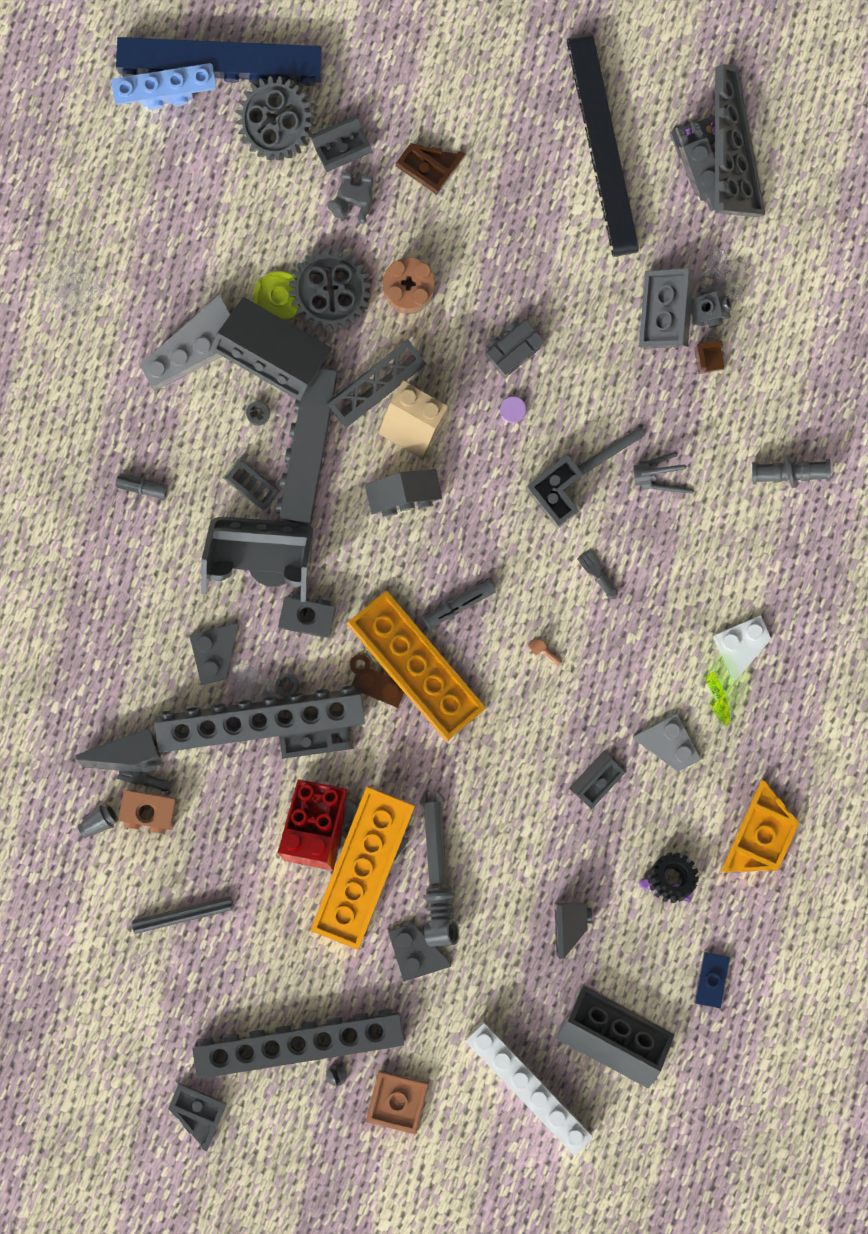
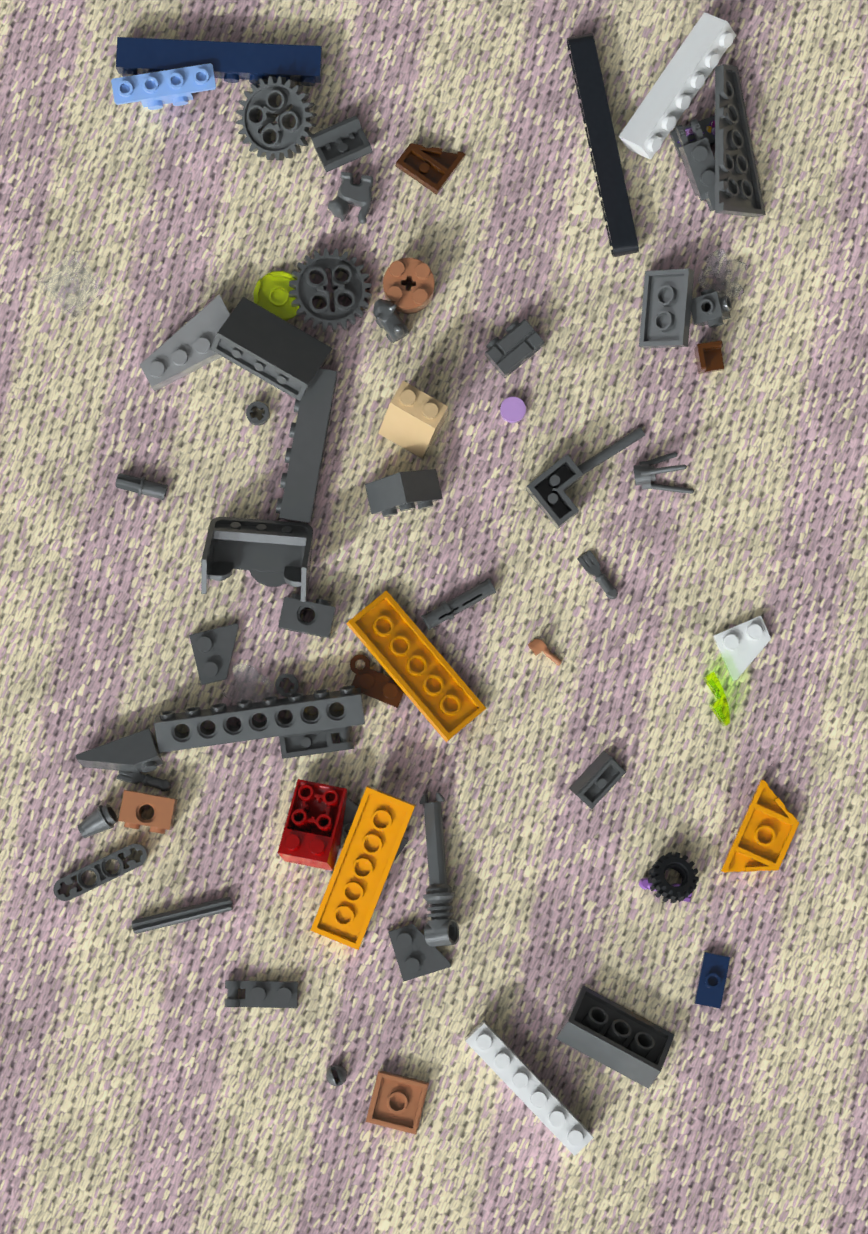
(101, 873): none -> dark grey beam
(197, 1113): dark grey wing -> none
(208, 1066): dark grey brick -> none
(228, 477): dark grey slope -> none
(262, 994): none -> dark grey plate
(380, 388): dark grey fence -> none
(389, 320): none -> dark grey animal
(570, 925): dark grey slope -> none
(669, 743): light grey wing -> none
(677, 85): none -> white brick
(791, 471): dark grey piece -> none

